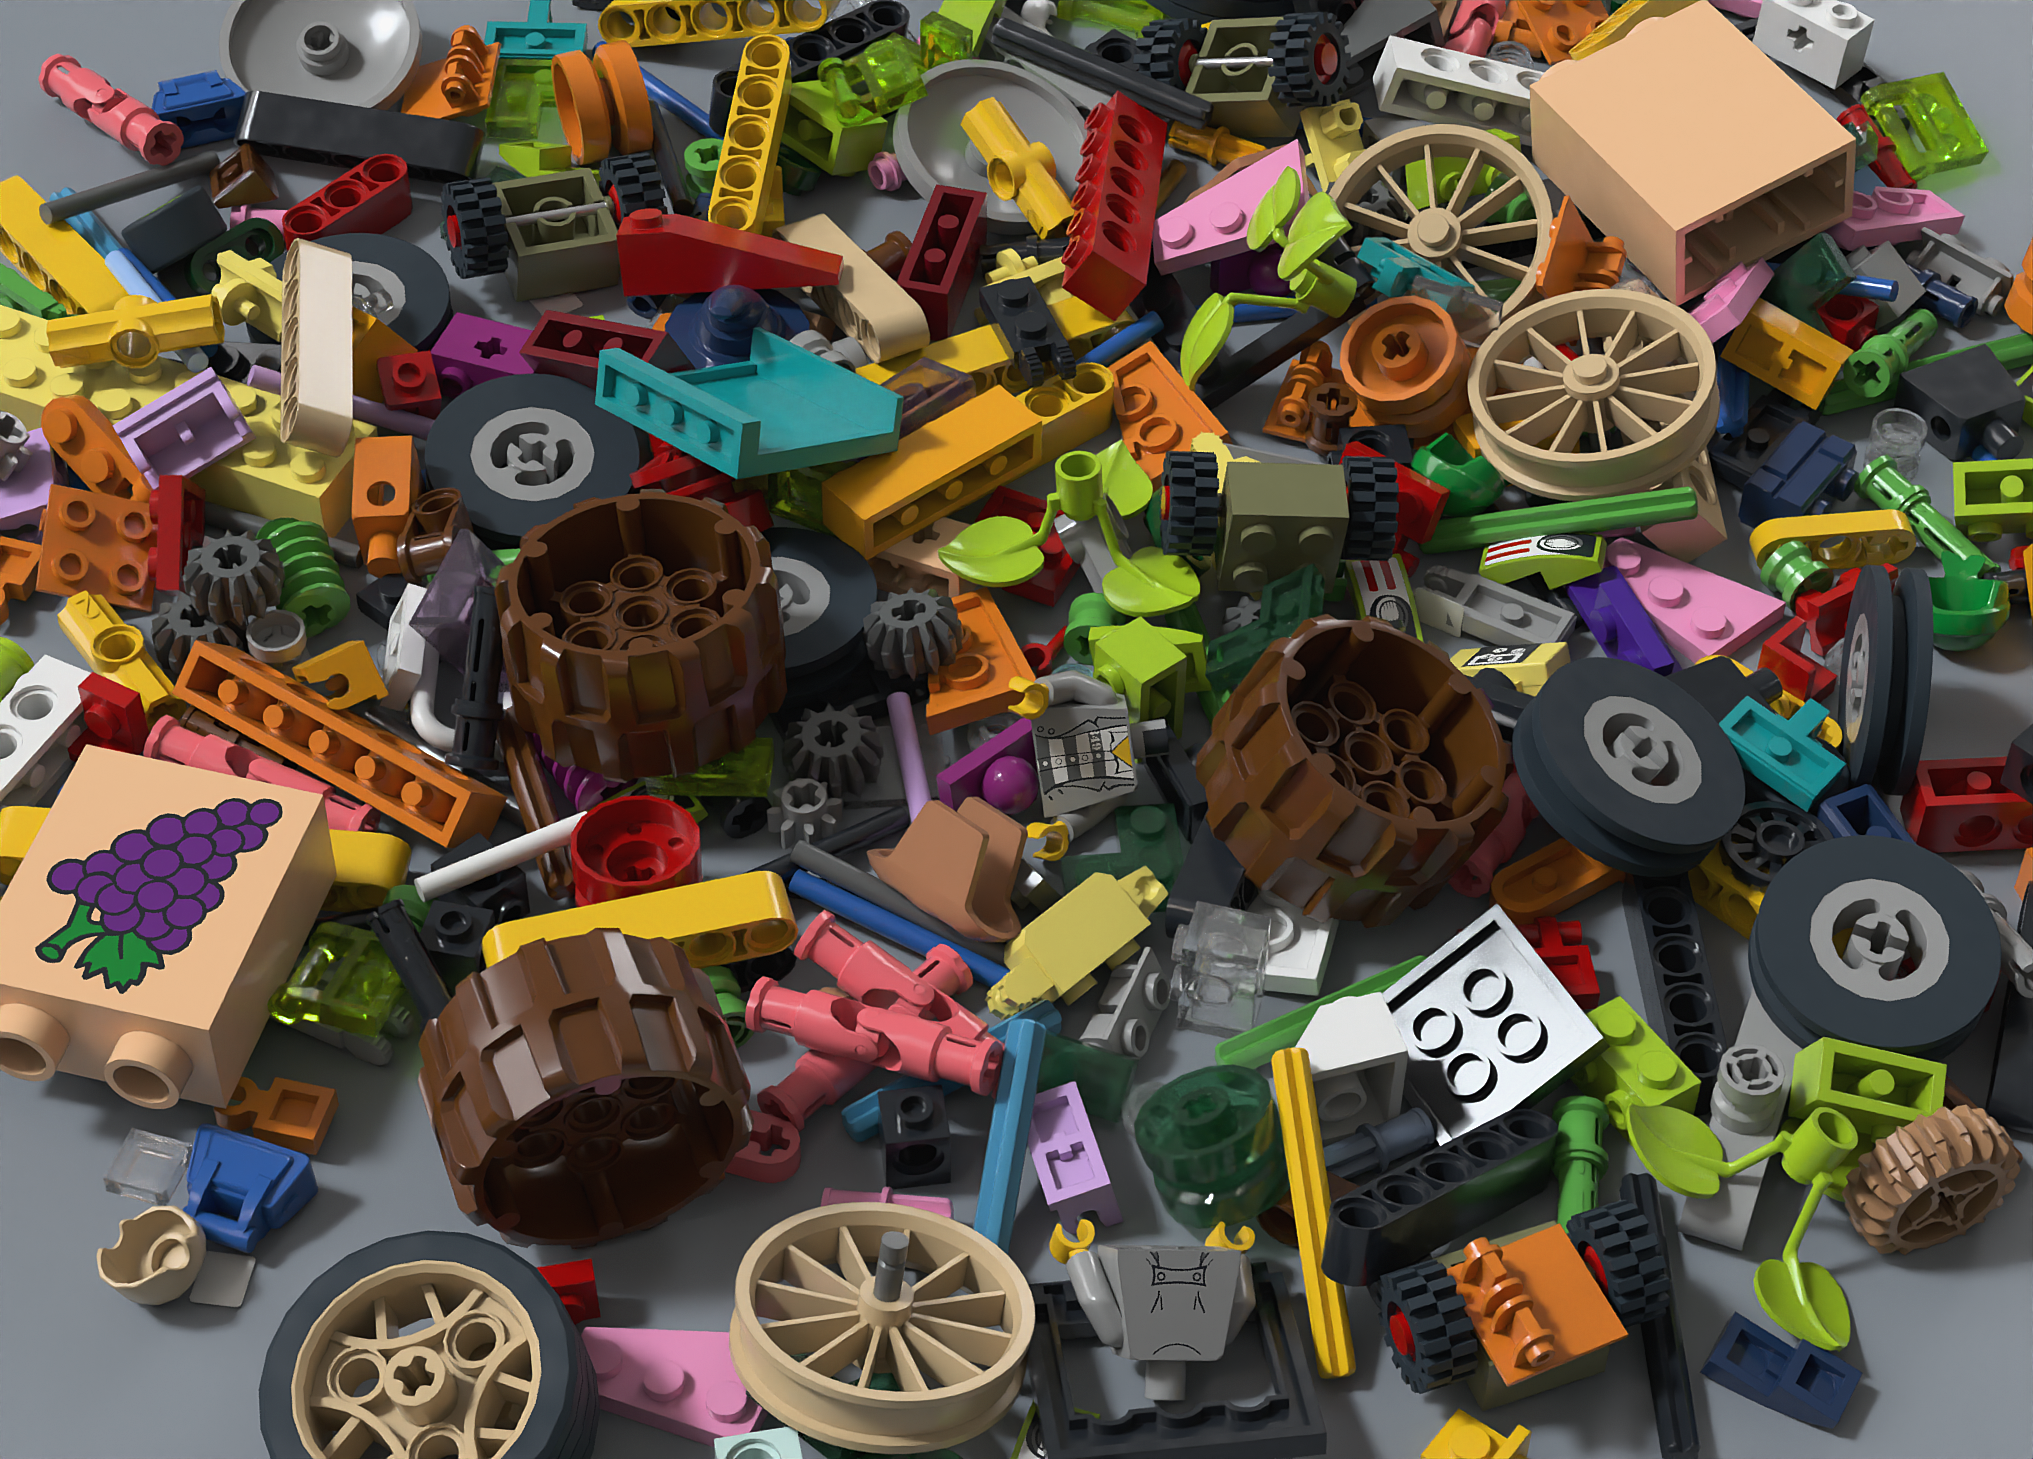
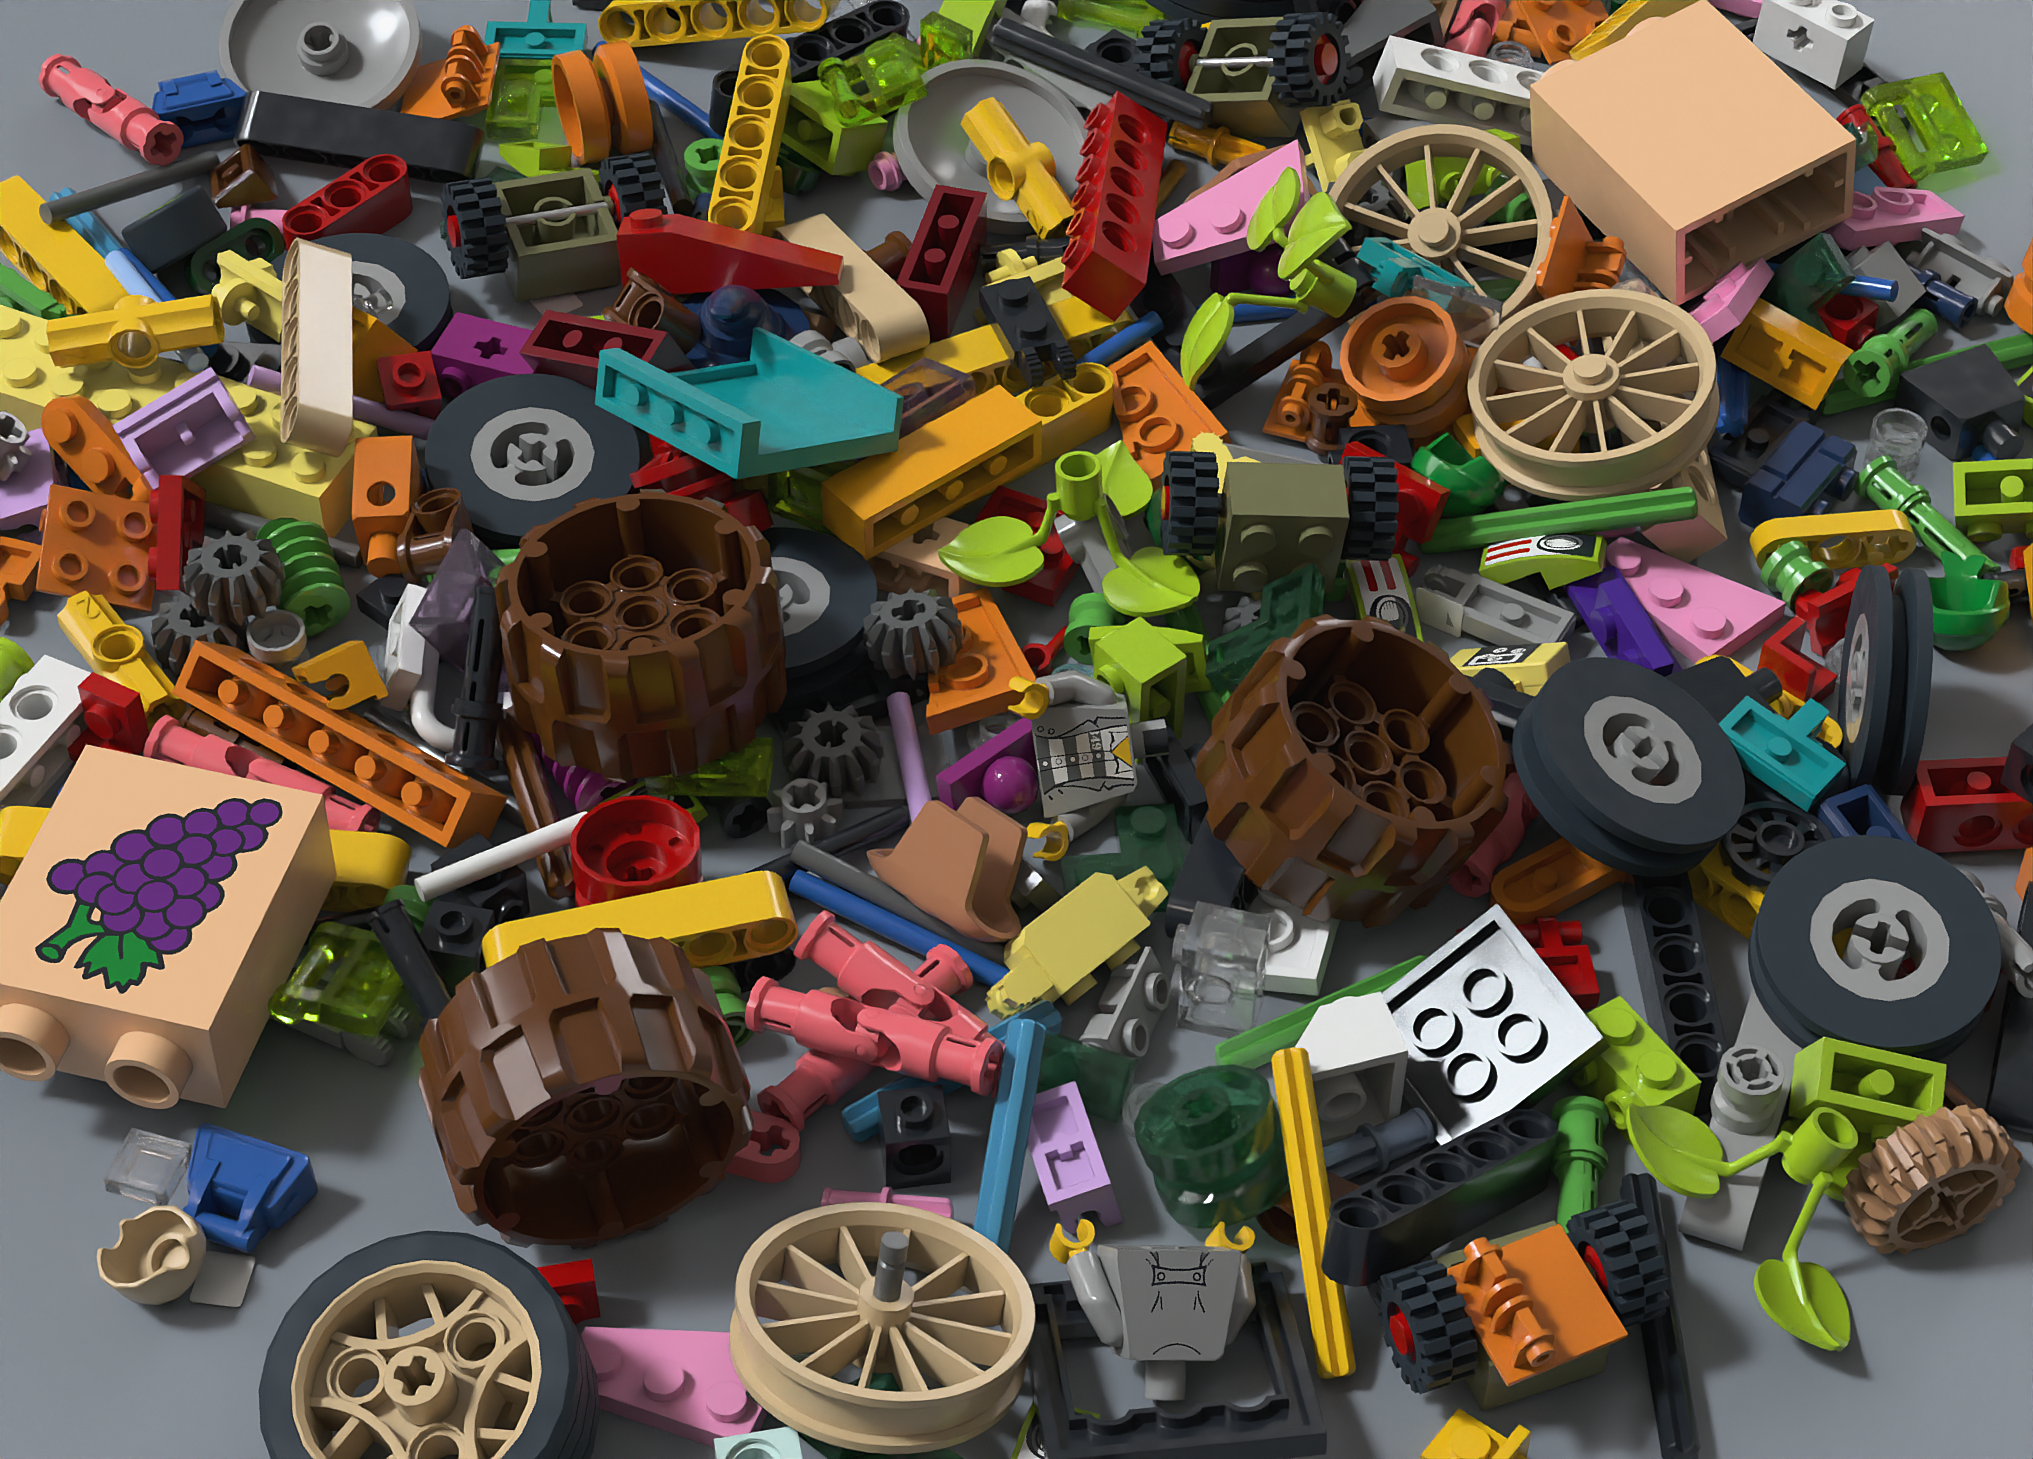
(287, 1115): orange plate -> none
(651, 306): none -> reddish brown piece
(1793, 1381): dark blue slope -> none

